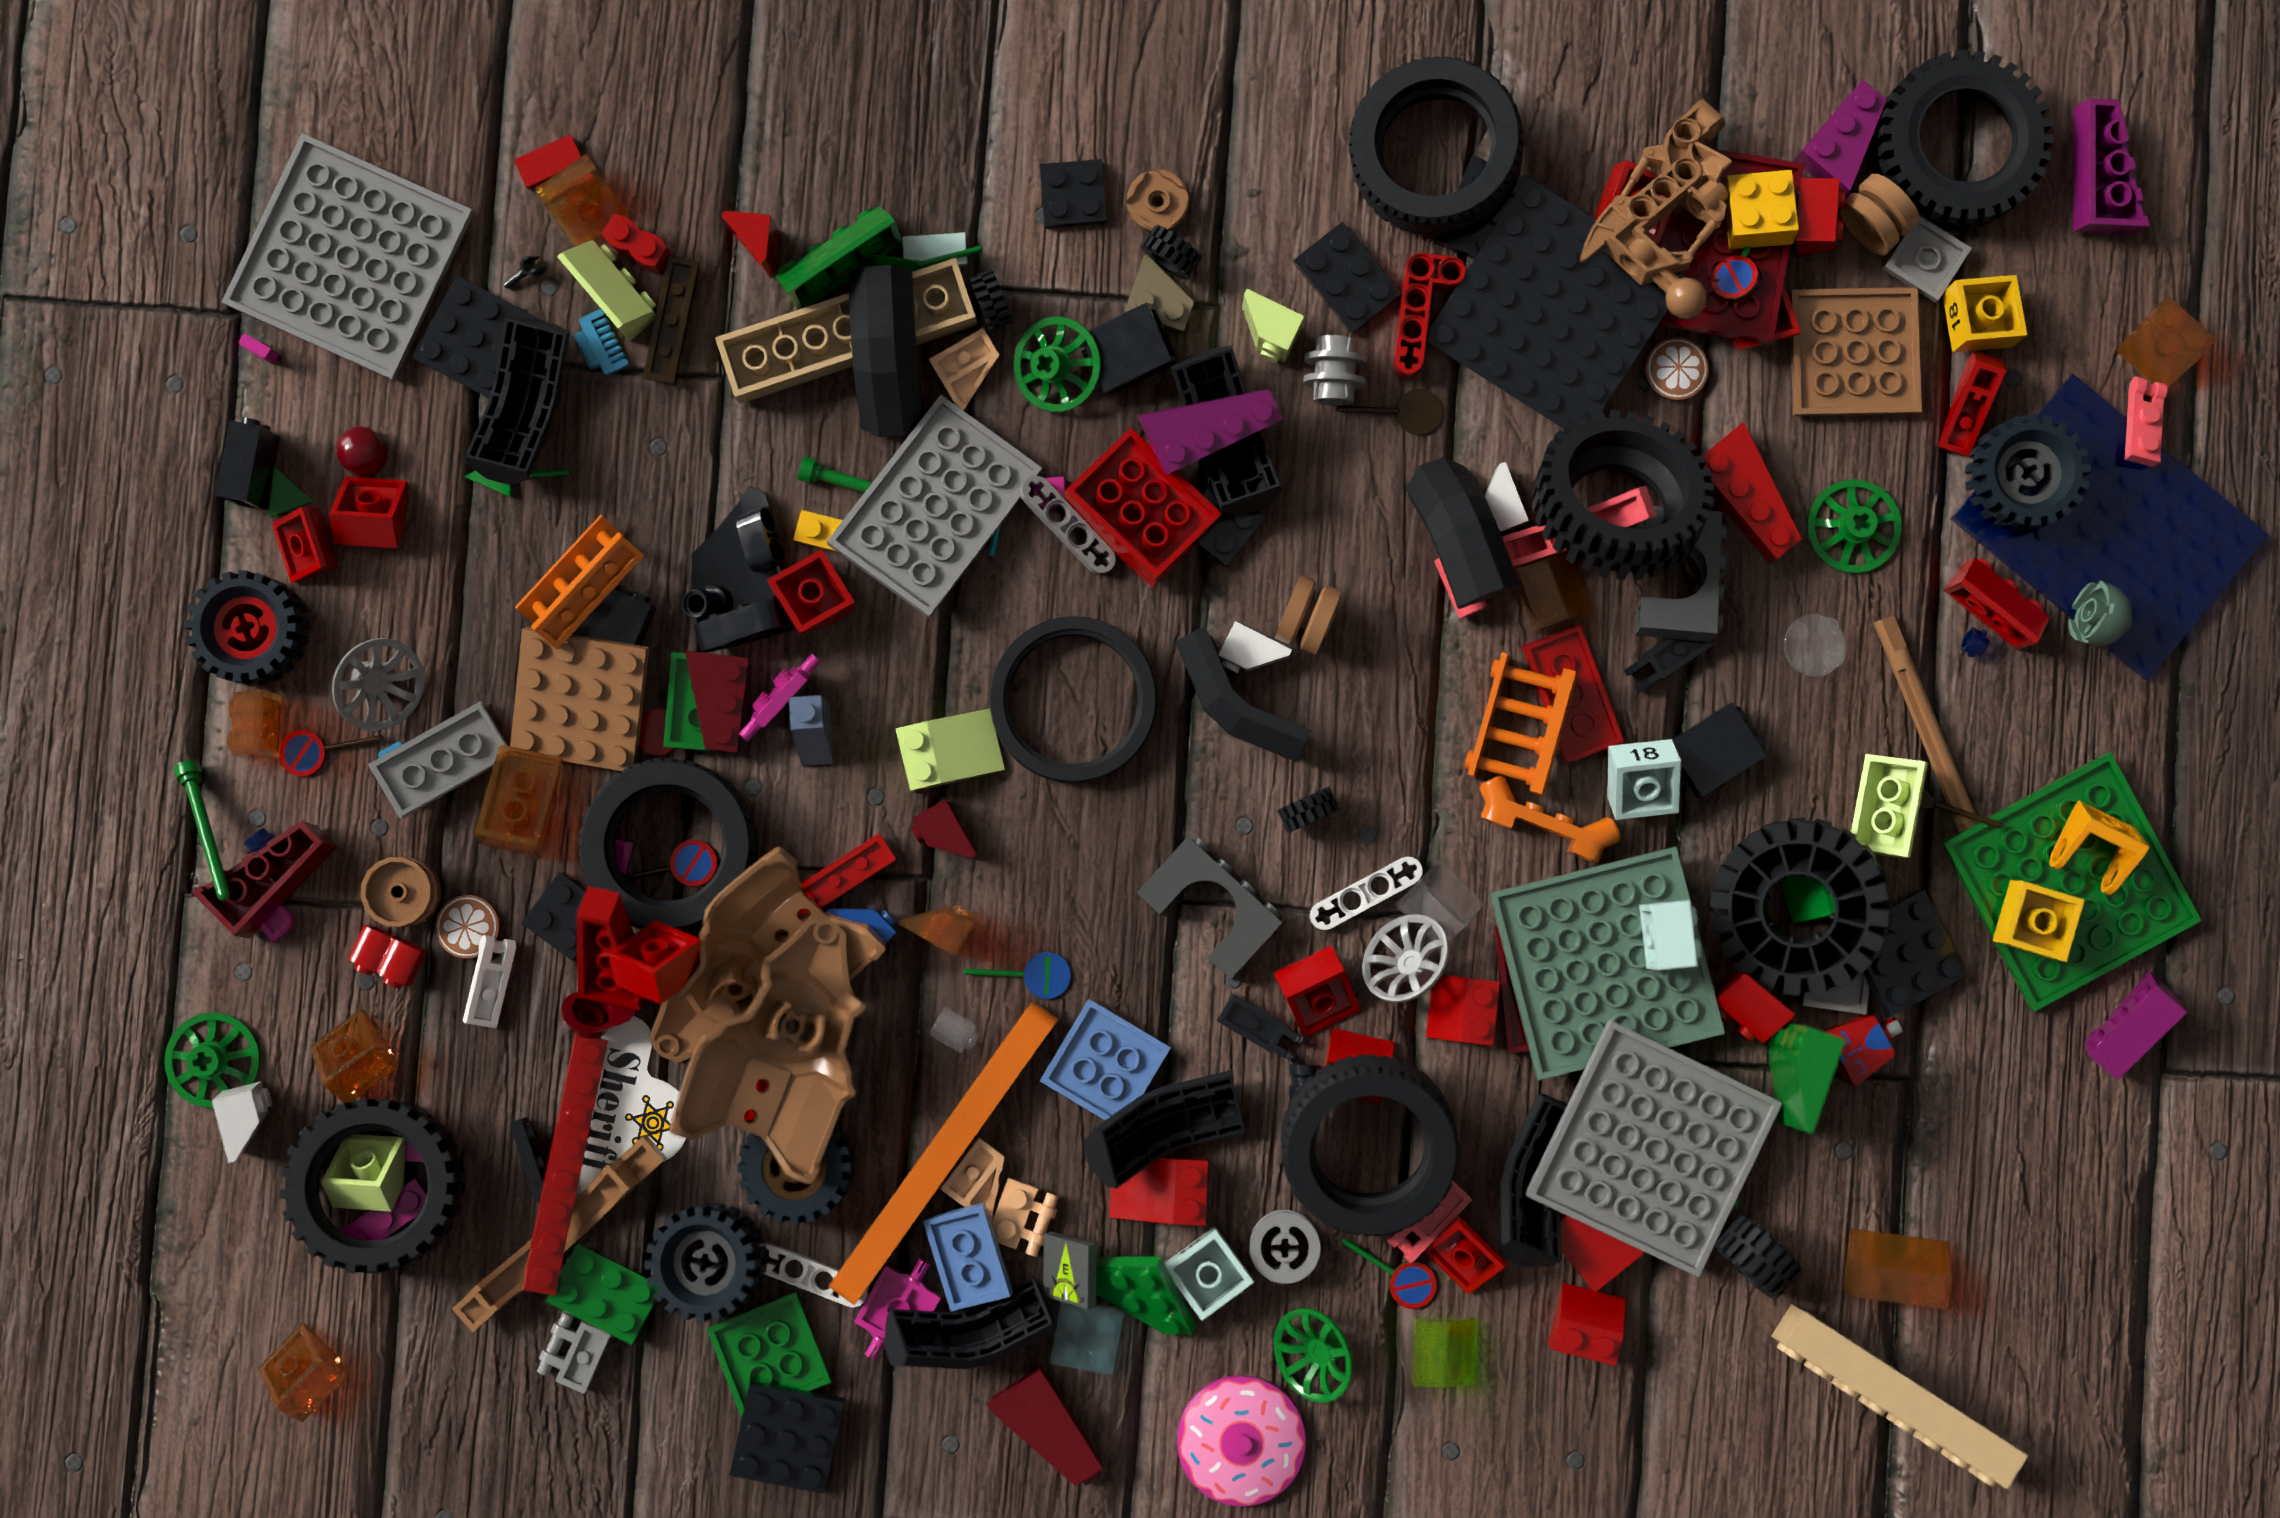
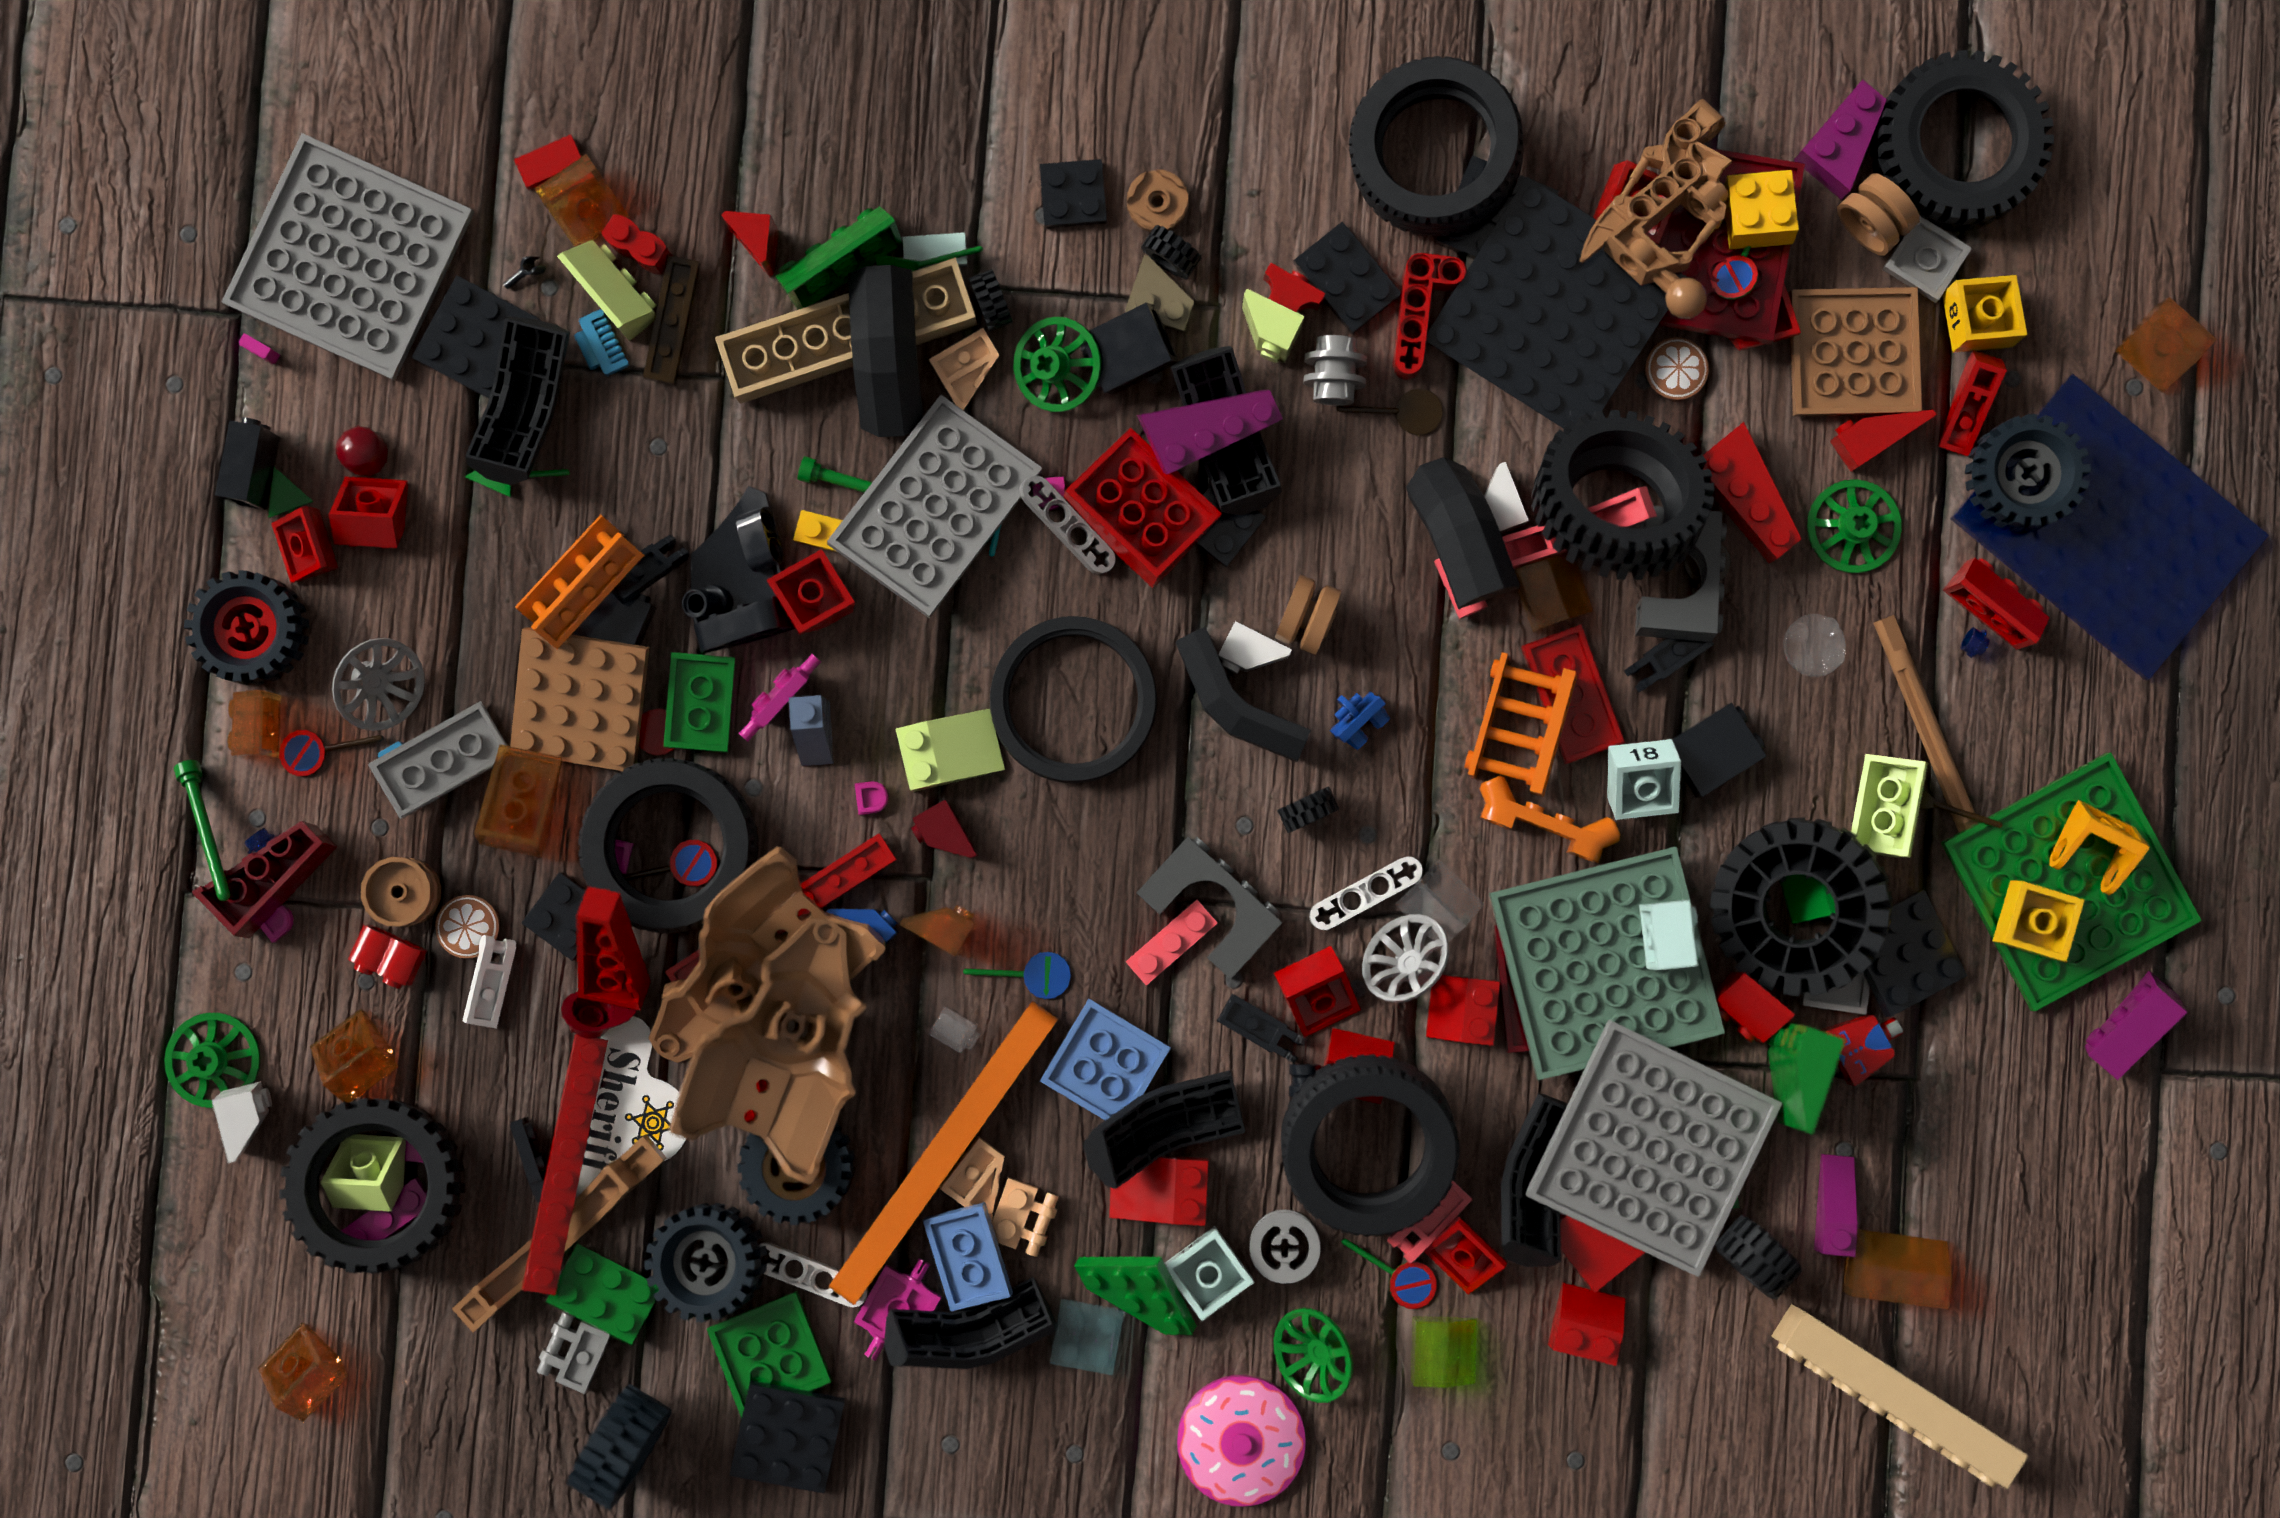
(619, 1446): none -> black wheel
(650, 569): none -> black hinge
(655, 961): red slope -> none
(719, 697): dark red wing -> none
(871, 797): none -> dark pink tile
(1044, 1421): dark red slope -> none
(1069, 1270): dark grey tile -> none
(1171, 942): none -> coral plate
(1292, 289): none -> red brick
(1355, 714): none -> blue hips
(1819, 215): red slope -> none
(1836, 1206): none -> magenta slope
(1872, 435): none -> red slope
(2101, 614): sand green cylinder -> none
(2103, 173): magenta wedge -> none
(2144, 422): coral plate -> none

